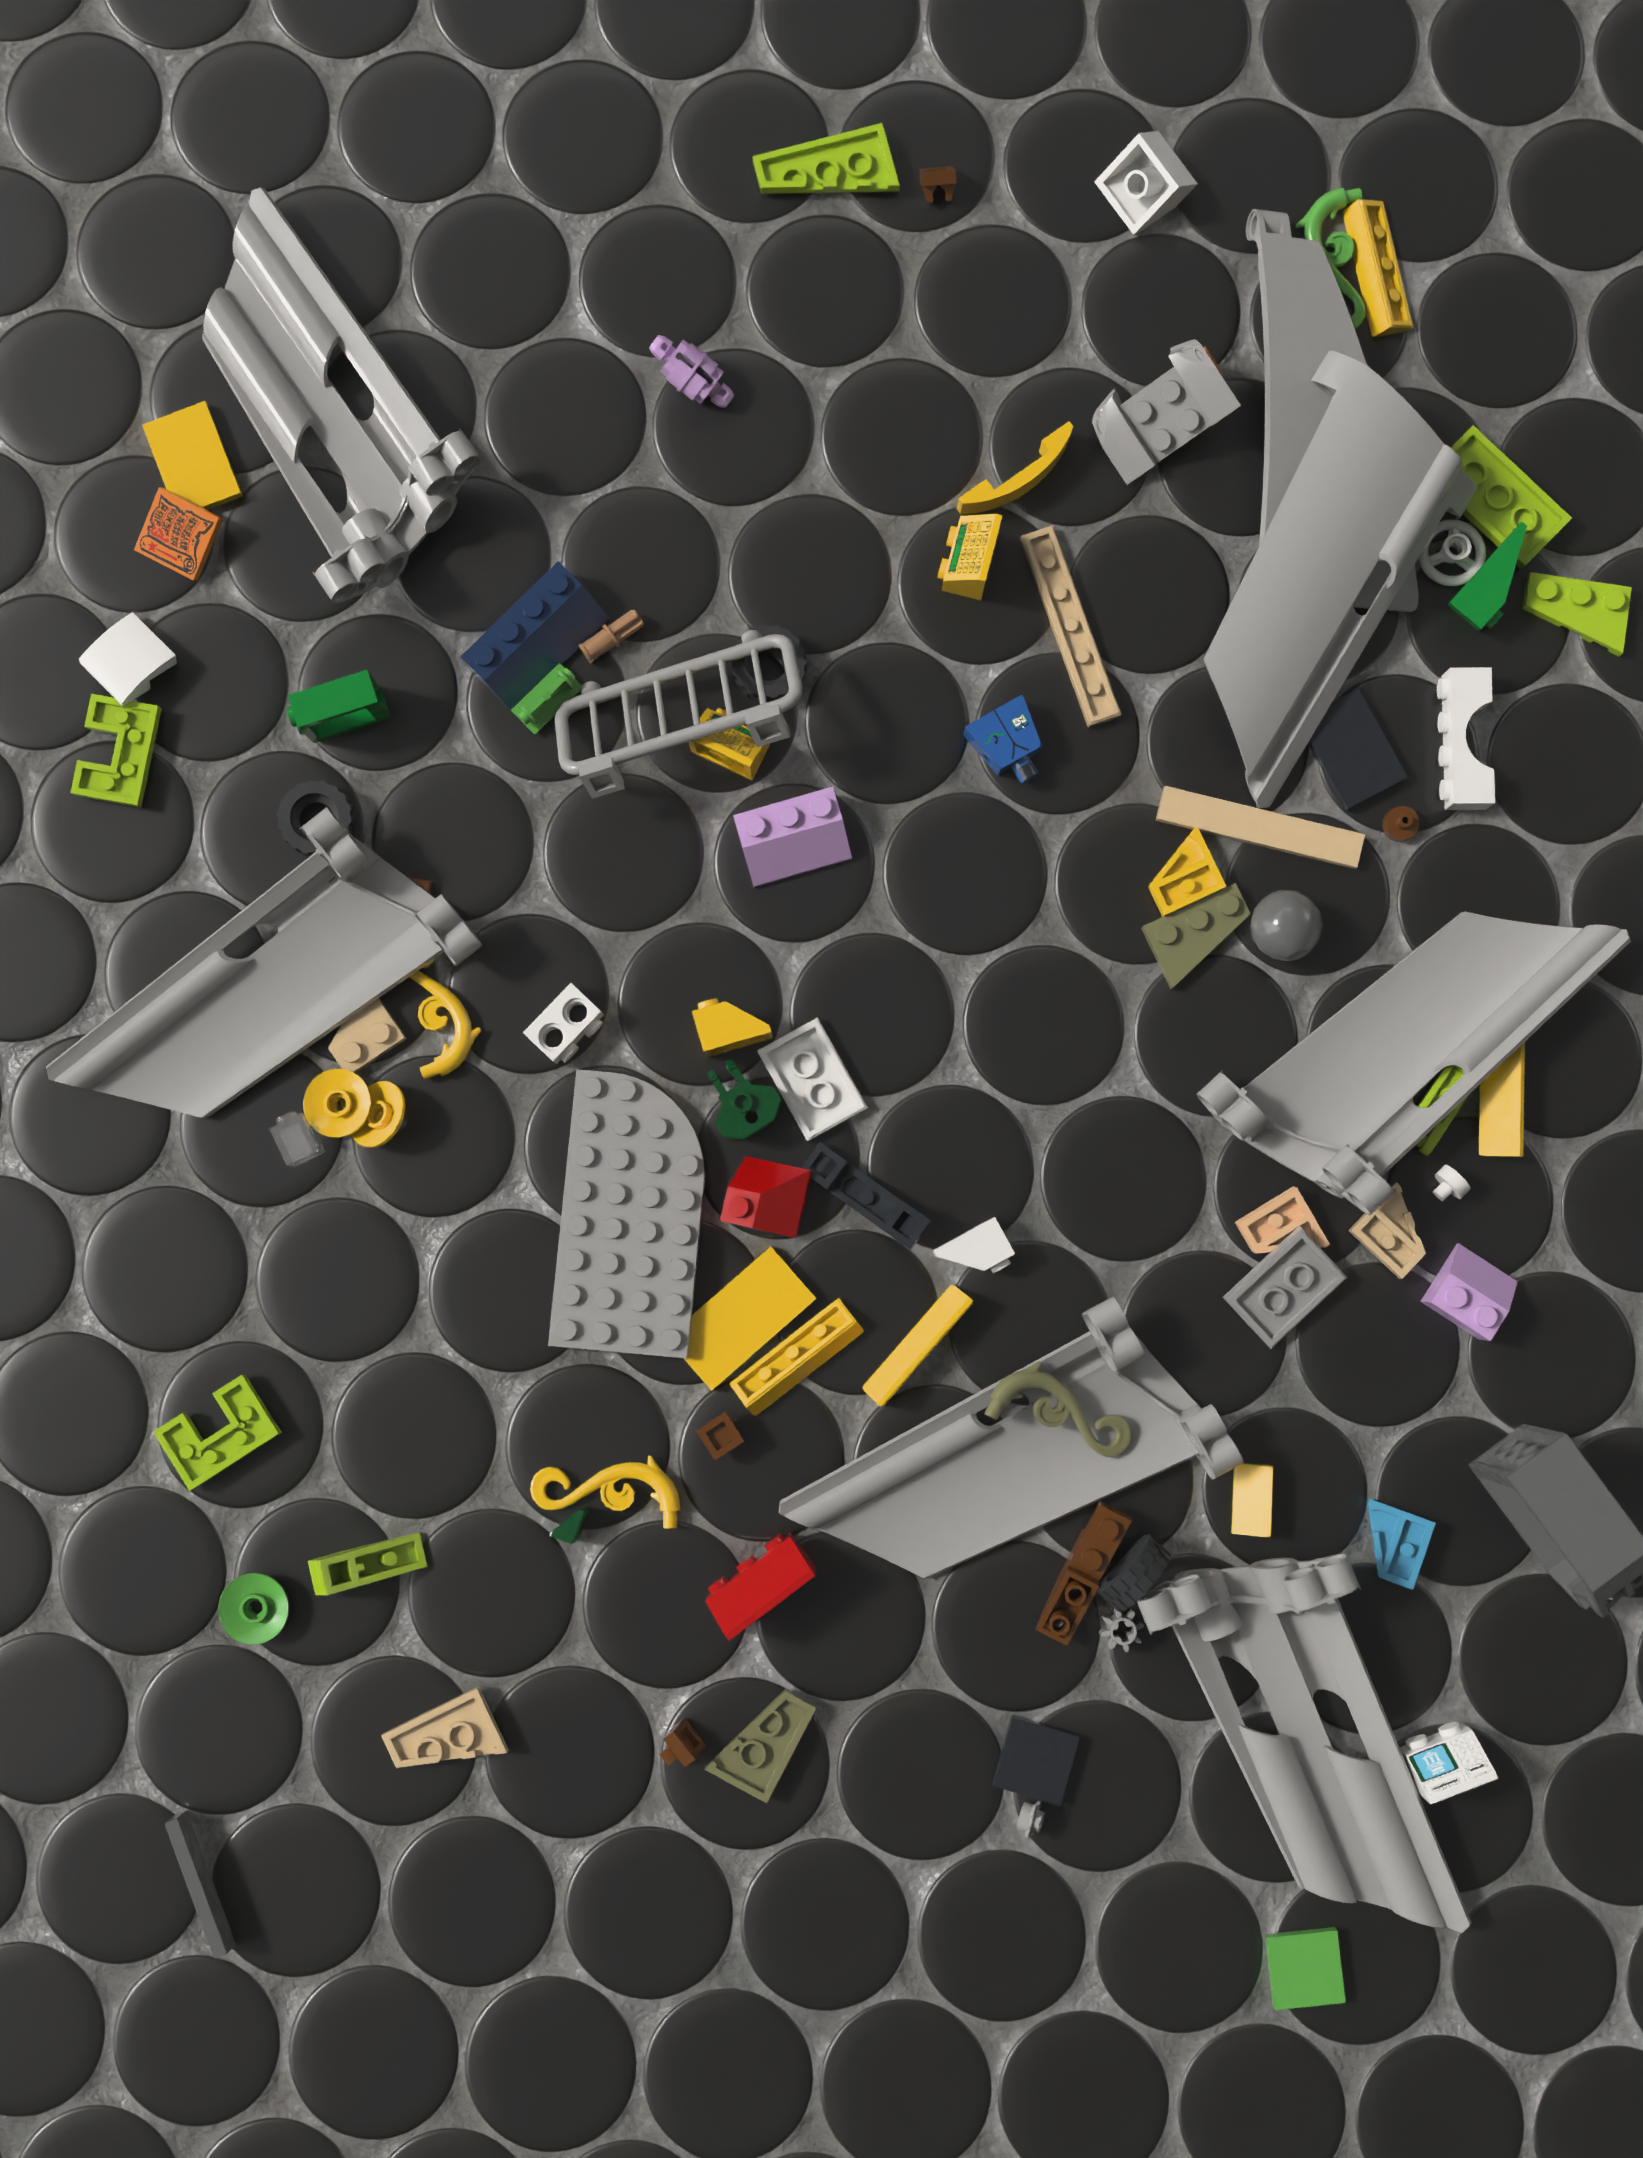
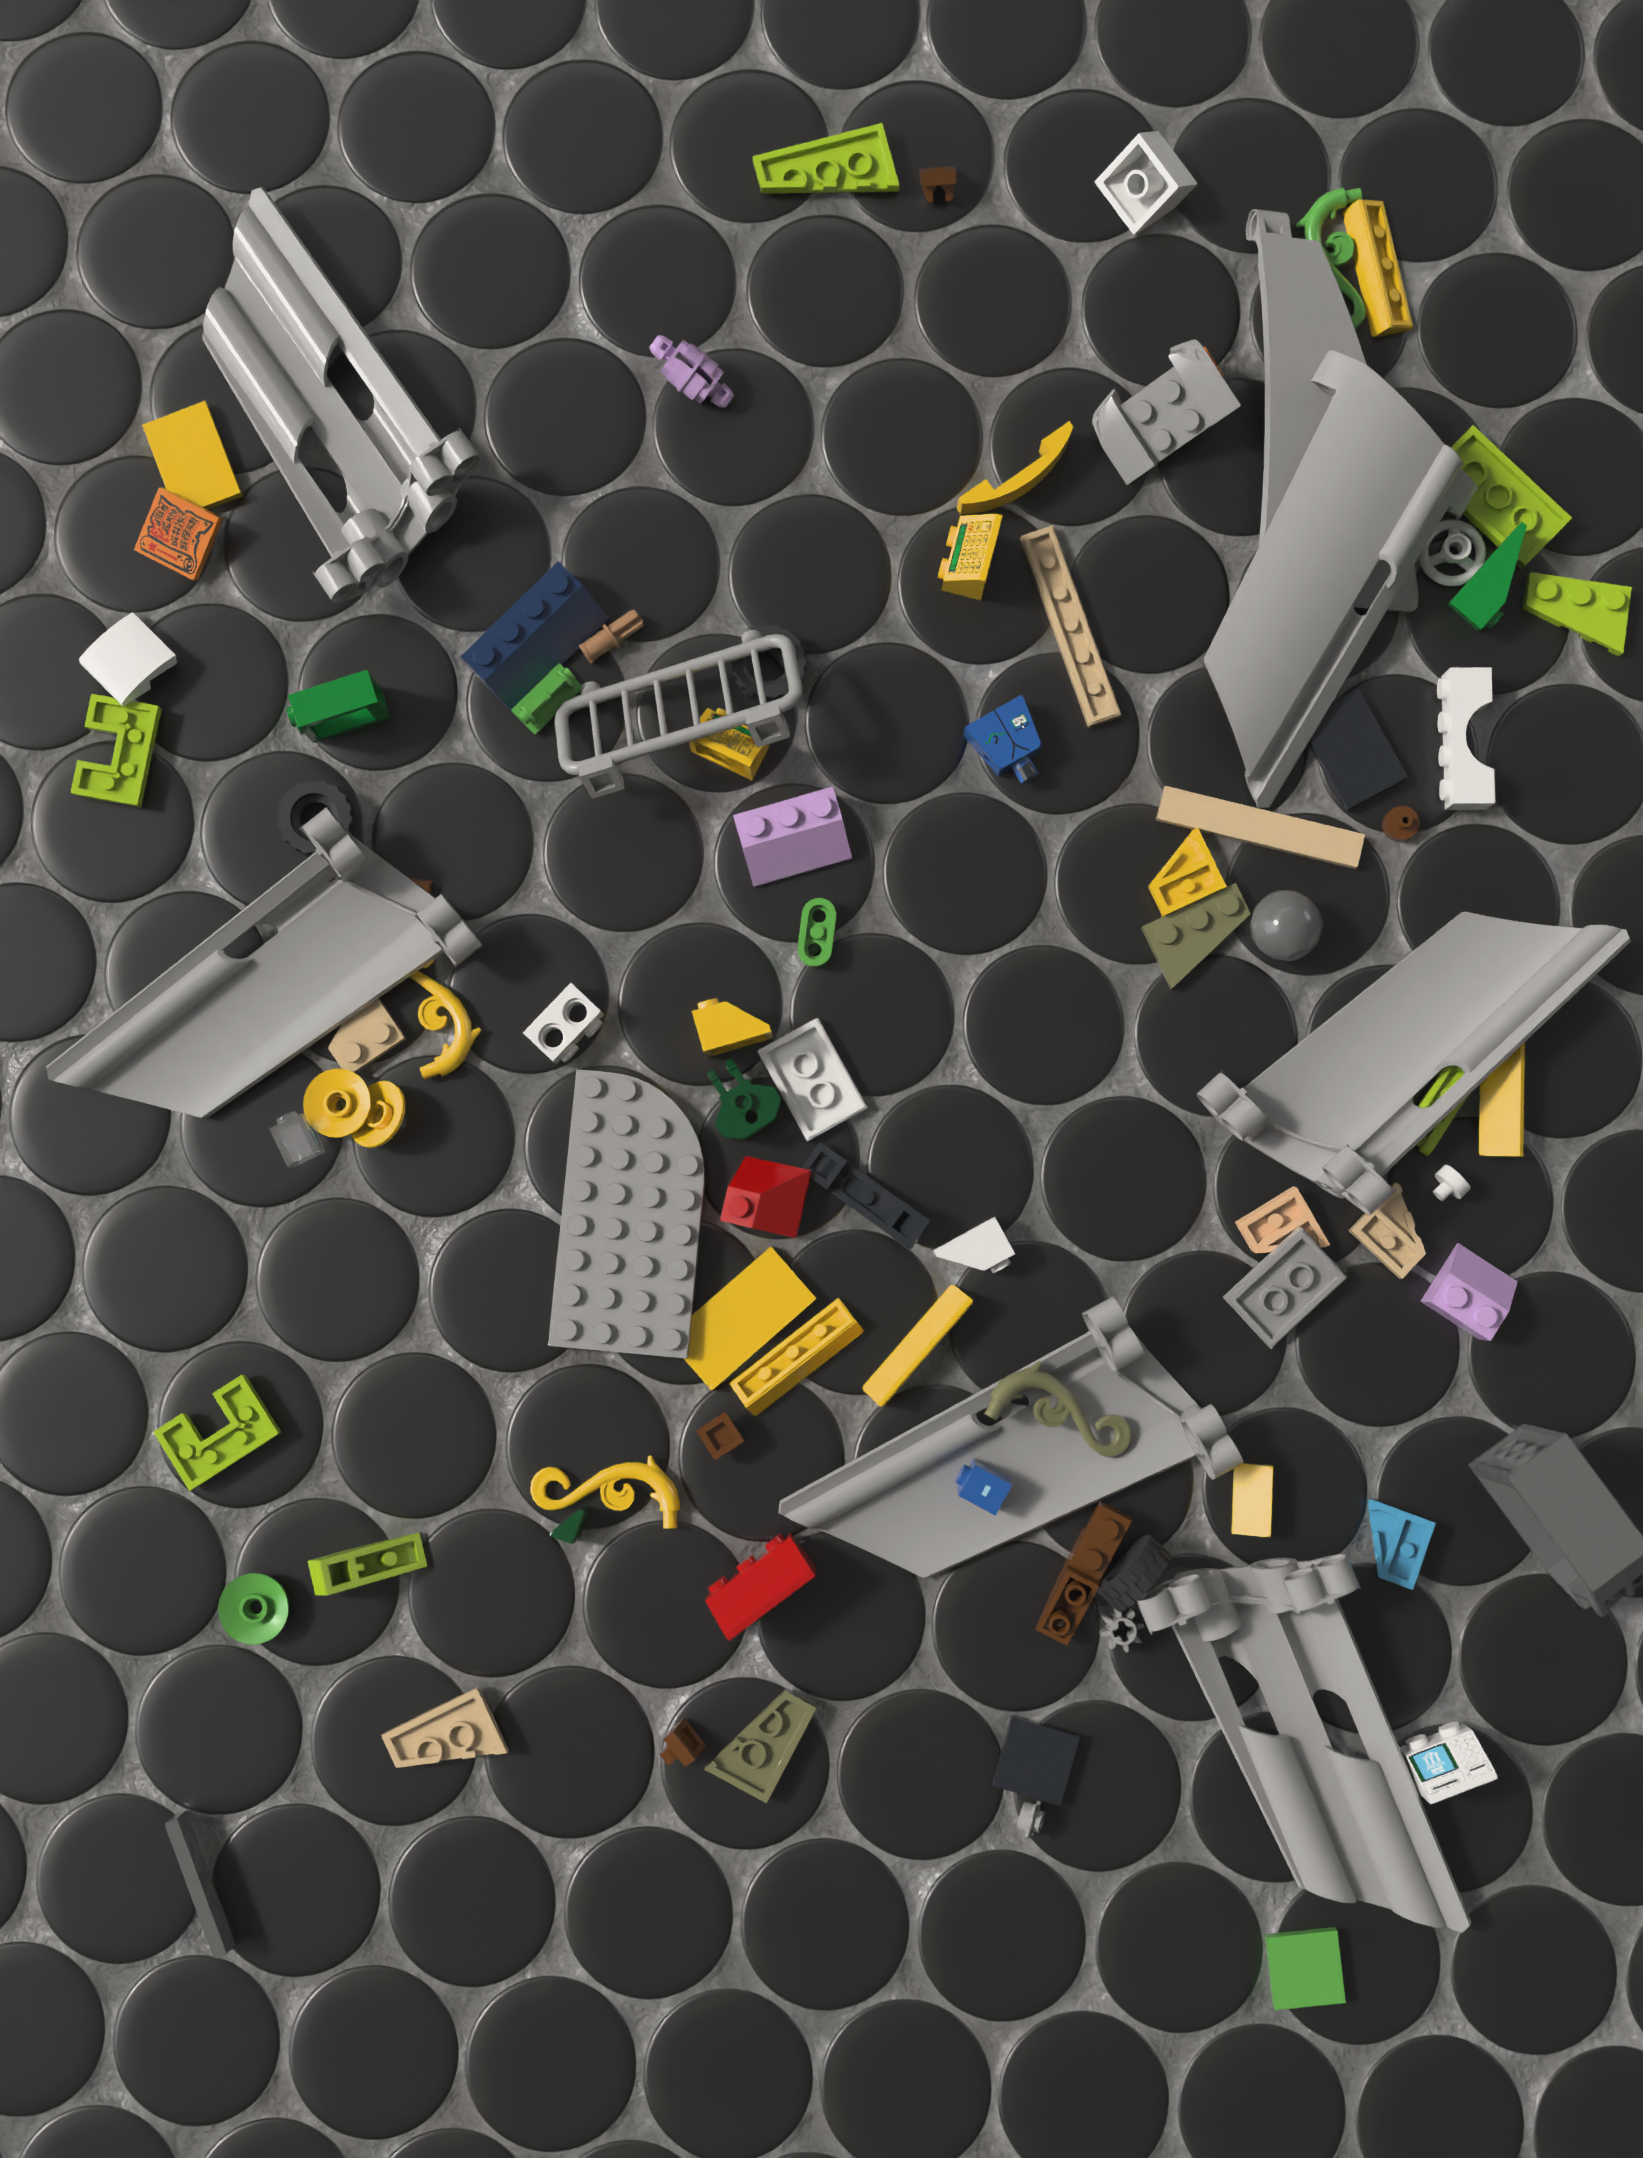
(816, 933): none -> bright green plate
(983, 1486): none -> blue brick

